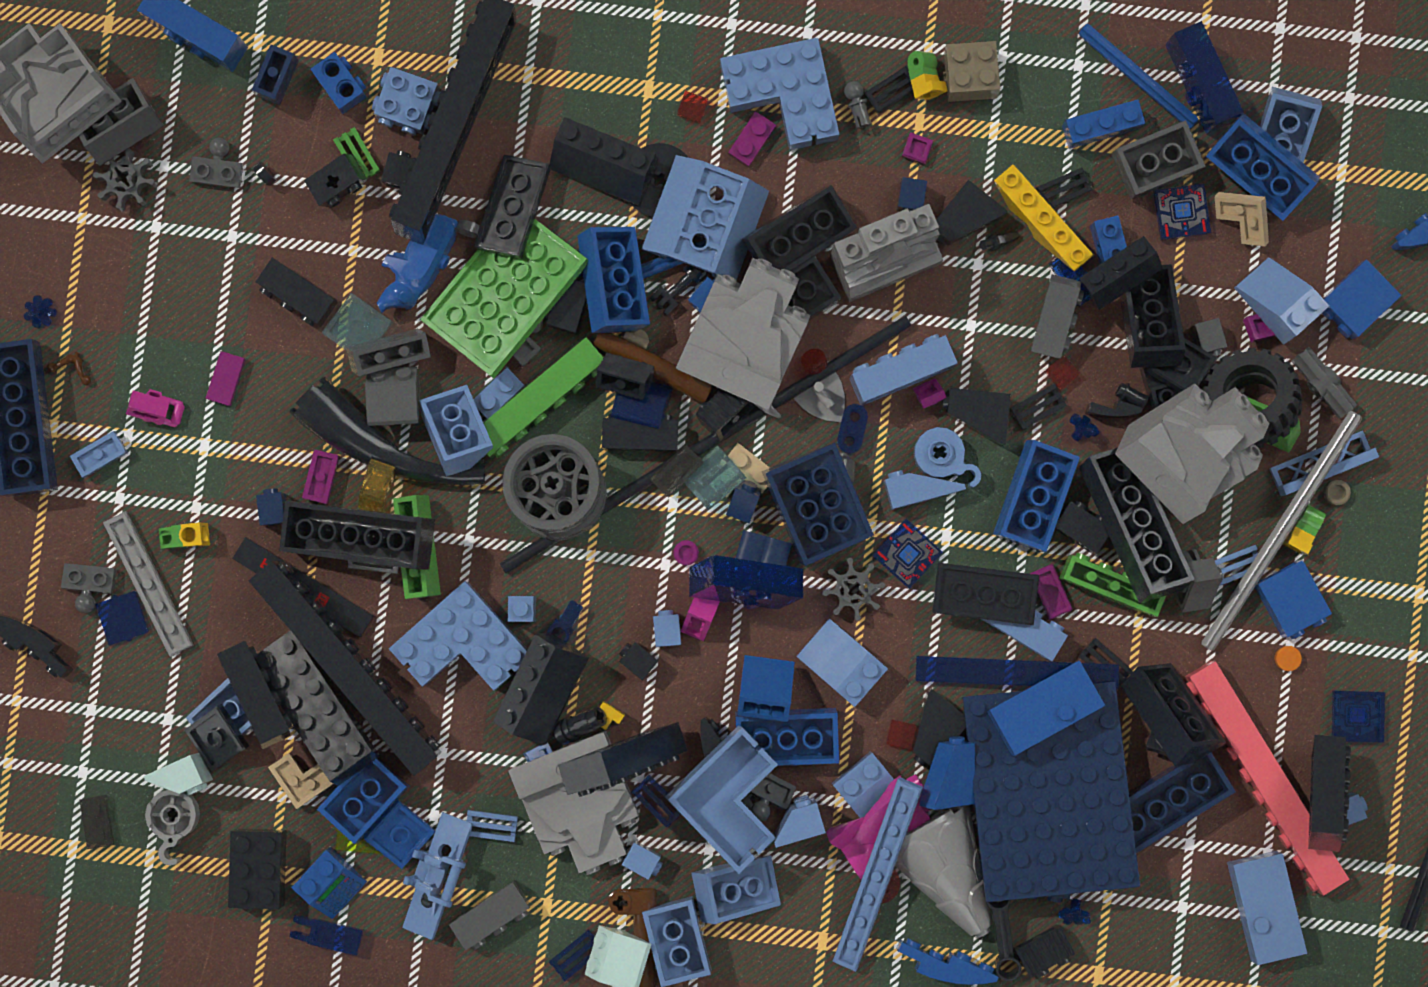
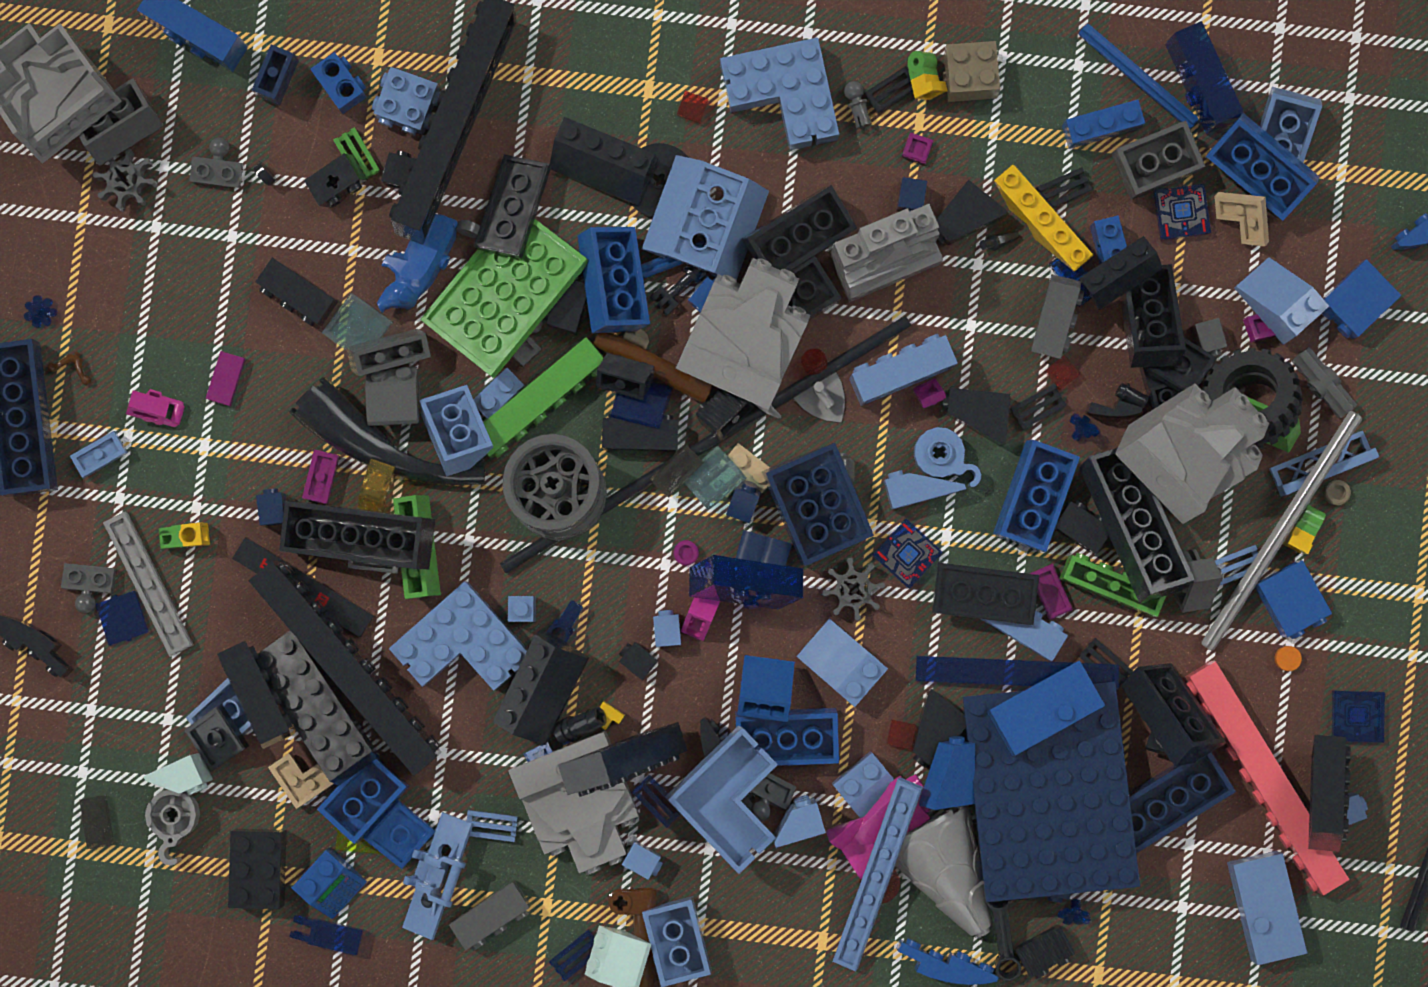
(729, 895): medium blue slope -> none
(752, 139): magenta plate -> none
(852, 429): clear blue plate -> none

